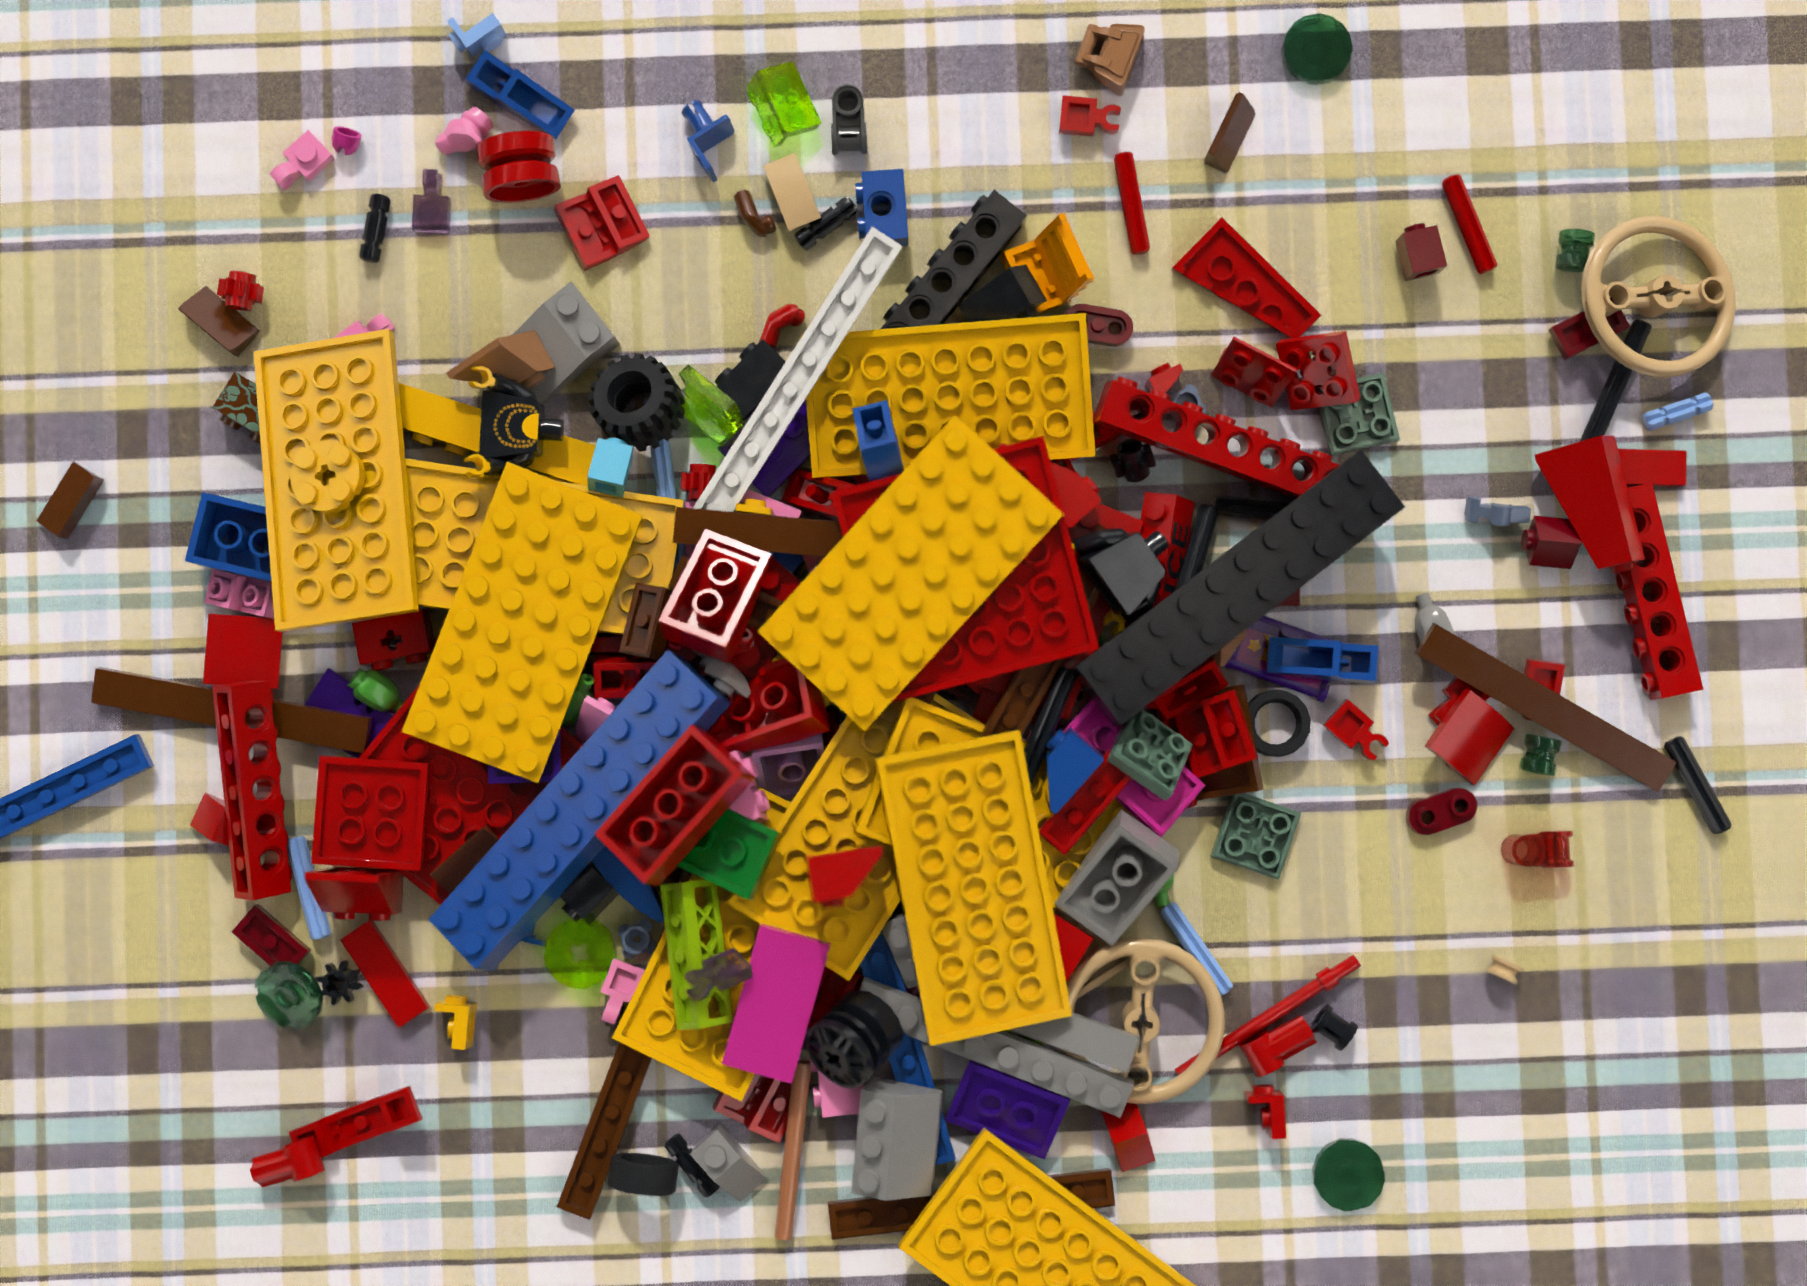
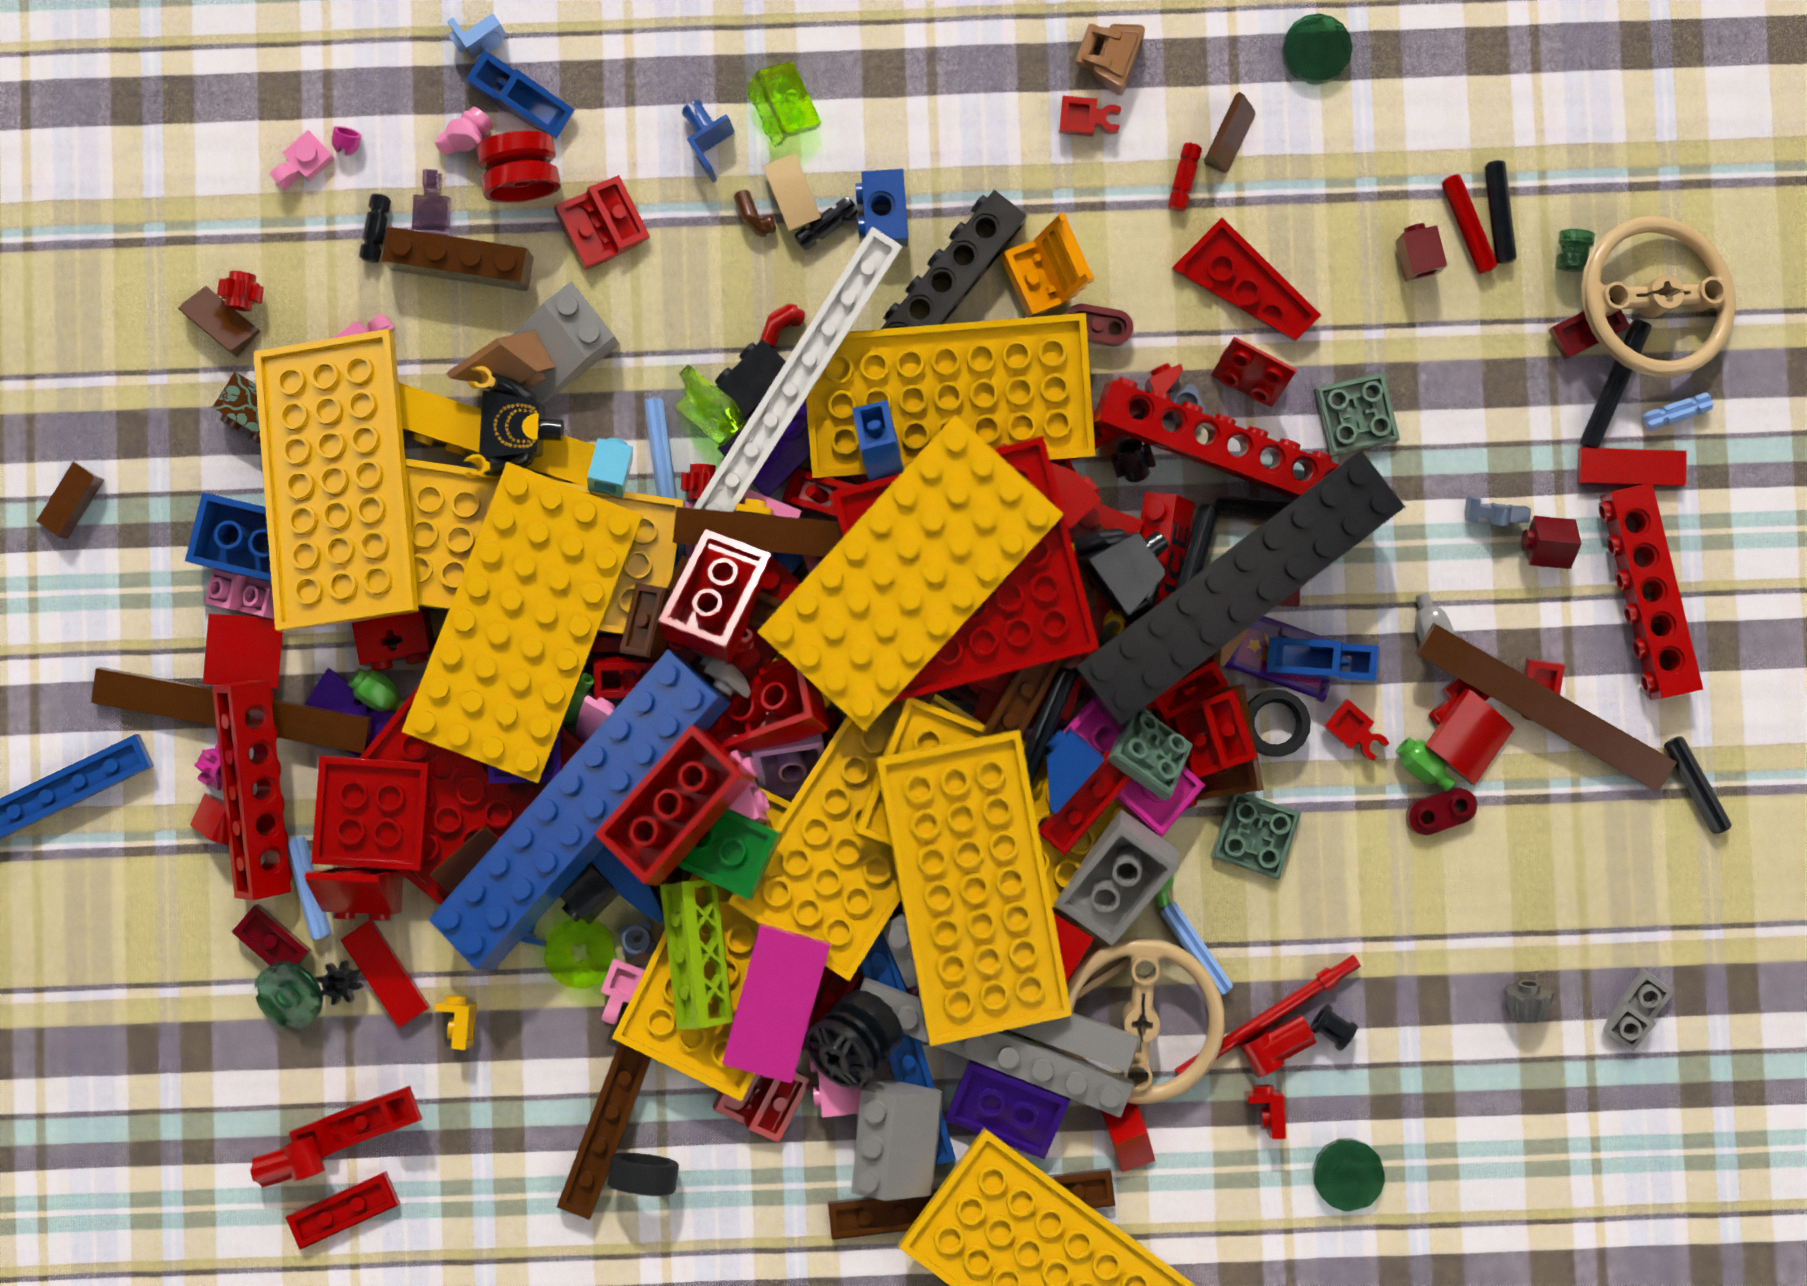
(210, 767): none -> dark pink gear
(307, 471): yellow plate -> none
(342, 1210): none -> red tile
(457, 258): none -> reddish brown brick
(622, 383): black tyre -> none
(677, 1146): black axle -> none
(720, 971): plate -> none
(727, 1163): light grey slope -> none
(792, 1151): nougat piece -> none
(839, 874): red slope -> none
(848, 127): dark grey piece -> none
(1006, 297): black brick -> none
(1131, 203): red axle -> none
(1184, 177): none -> red axle
(1330, 354): red plate -> none
(1423, 763): none -> bright green plant
(1500, 212): none -> black axle
(1504, 969): tan bush -> none
(1528, 1000): none -> flat silver piece
(1541, 747): clear green wheel -> none
(1544, 849): clear red piece -> none
(1596, 500): red slope -> none
(1637, 1008): none -> light grey slope

